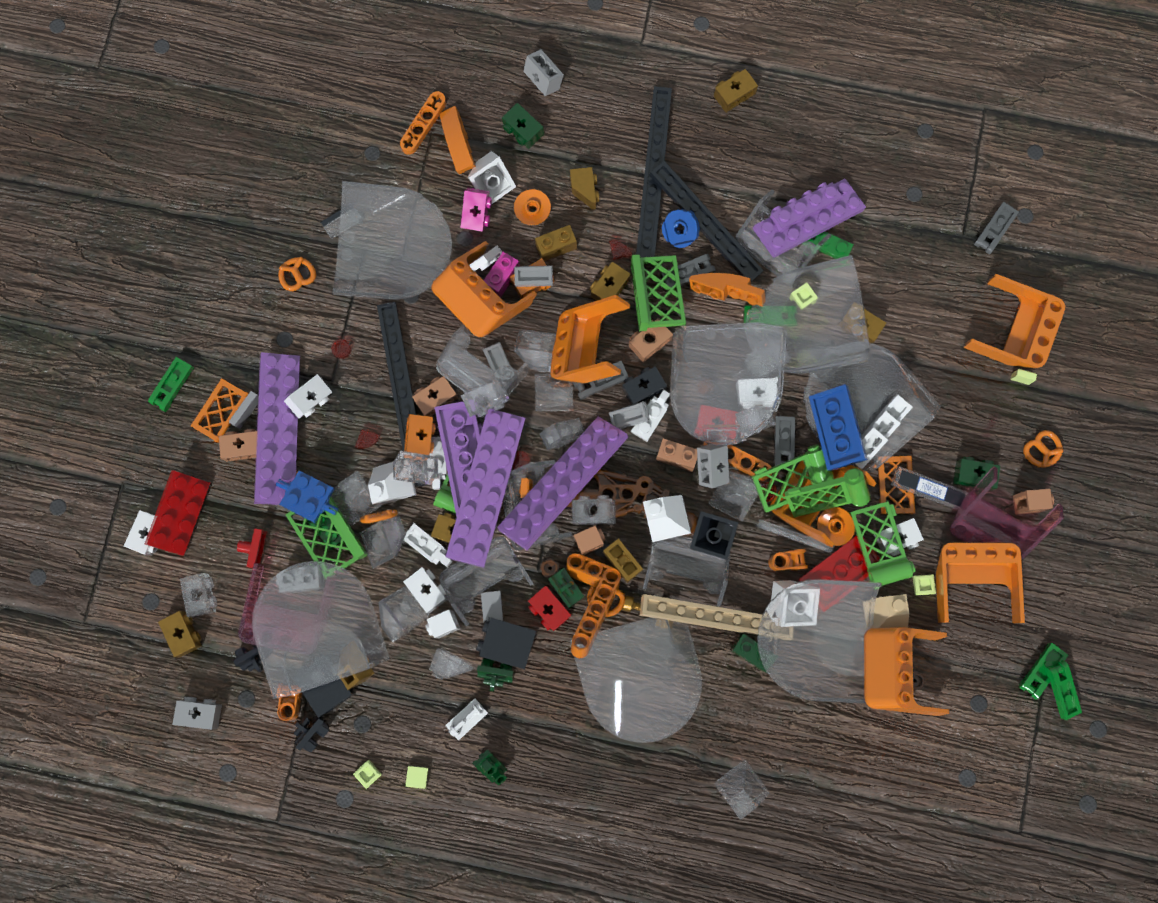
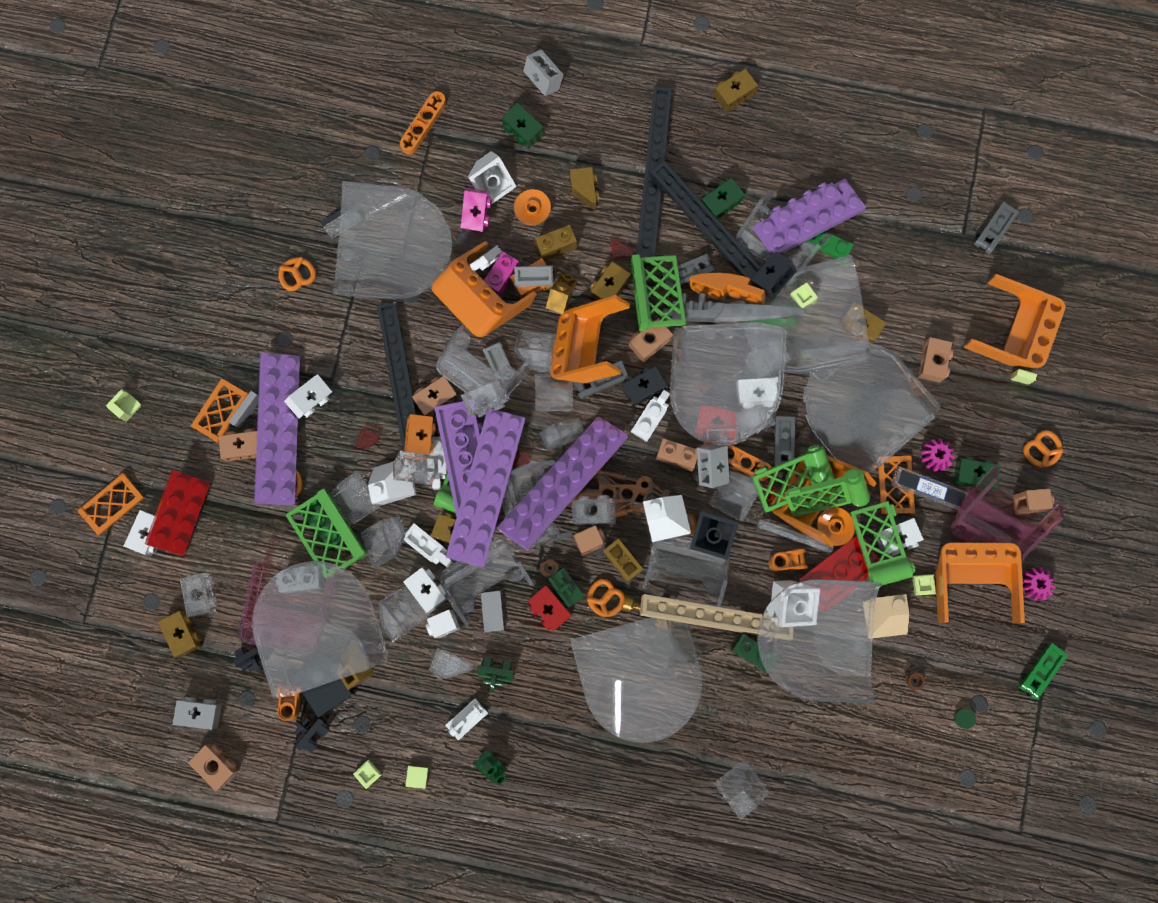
(123, 405): none -> yellowish green panel
(125, 507): none -> orange window
(170, 384): green plate -> none
(203, 766): none -> nougat brick
(253, 548): red tile -> none
(307, 497): blue plate -> none
(341, 348): clear red tile -> none
(374, 517): orange piece -> none
(457, 140): orange slope -> none
(505, 642): black panel -> none
(525, 487): orange tile -> none
(561, 293): none -> pearl gold slope
(597, 603): orange beam -> none
(629, 415): light grey tile -> none
(675, 237): blue plate -> none
(729, 191): none -> dark green brick
(729, 312): none -> flat silver piece
(774, 274): none -> black brick
(837, 428): blue plate -> none
(883, 427): white slope -> none
(890, 669): orange windscreen -> none
(928, 368): none -> nougat brick
(937, 462): none -> dark pink gear
(964, 718): none -> dark green tile
(1044, 584): none -> dark pink gear
(1064, 690): green plate -> none

